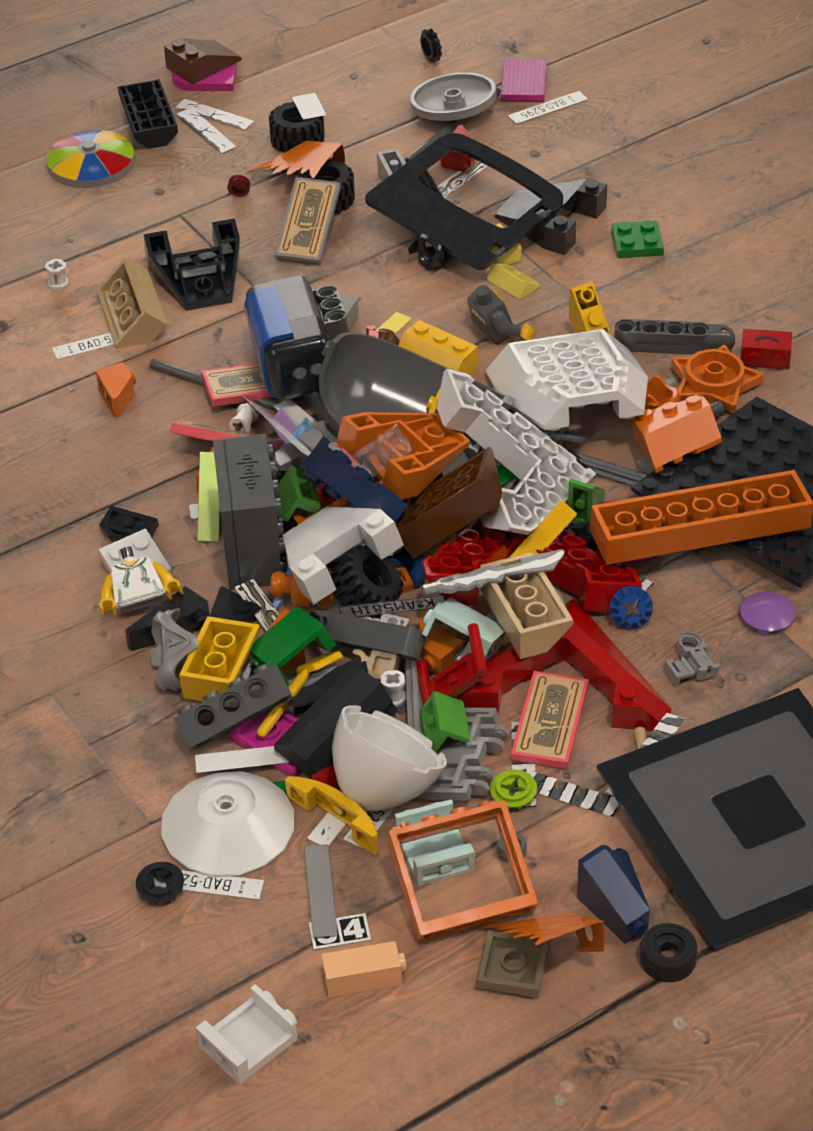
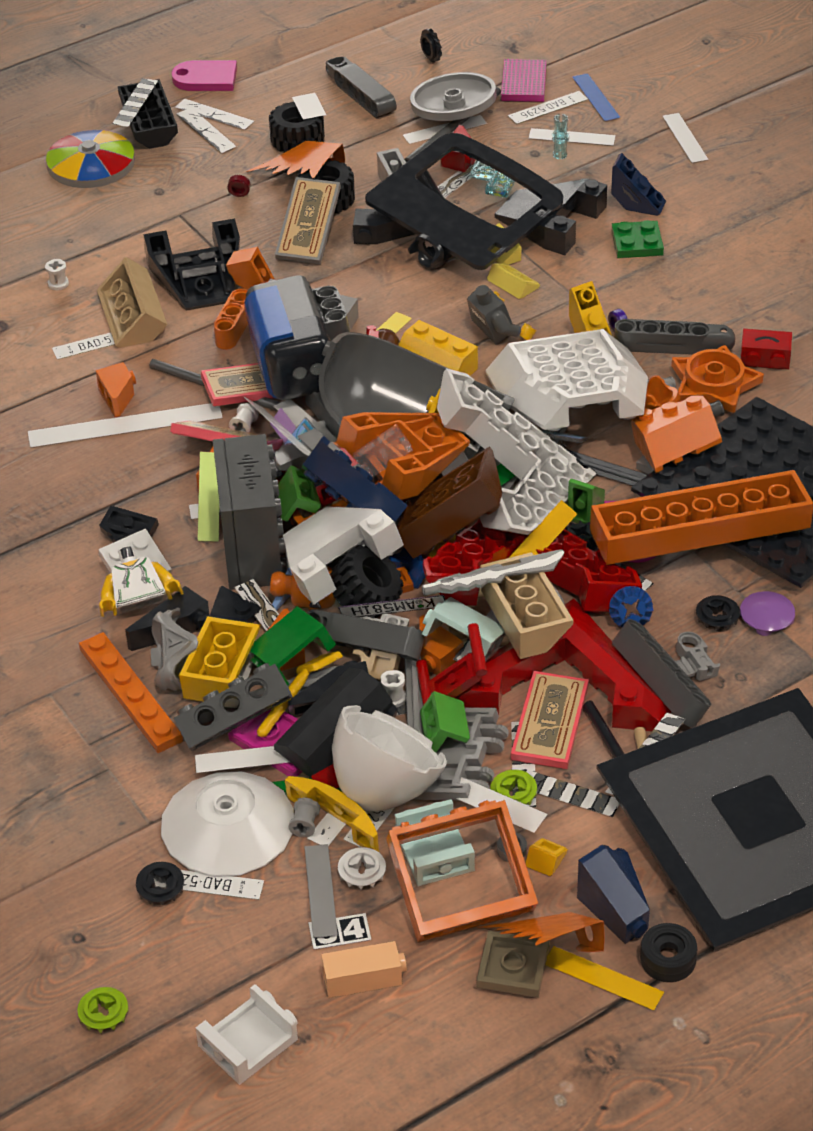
(109, 999): none -> lime gear
(123, 424): none -> white sticker
(131, 692): none -> orange plate
(134, 102): none -> sticker
(197, 58): reddish brown slope -> none
(231, 320): none -> orange beam
(248, 268): none -> orange slope
(303, 821): none -> light grey bush
(351, 862): none -> white gear
(361, 86): none -> dark grey piece
(376, 228): none -> black slope
(429, 132): none -> white sticker
(497, 183): none -> clear light blue tile
(520, 814): none -> white sticker
(545, 856): none -> yellow slope
(560, 136): none -> clear light blue pin
(574, 137): none -> white sticker
(596, 97): none -> sticker
(603, 729): none -> black bar
(604, 978): none -> yellow sticker
(614, 316): none -> dark purple tile
(633, 188): none -> dark blue slope
(661, 673): none -> dark grey beam
(685, 137): none -> white sticker
(716, 604): none -> black gear

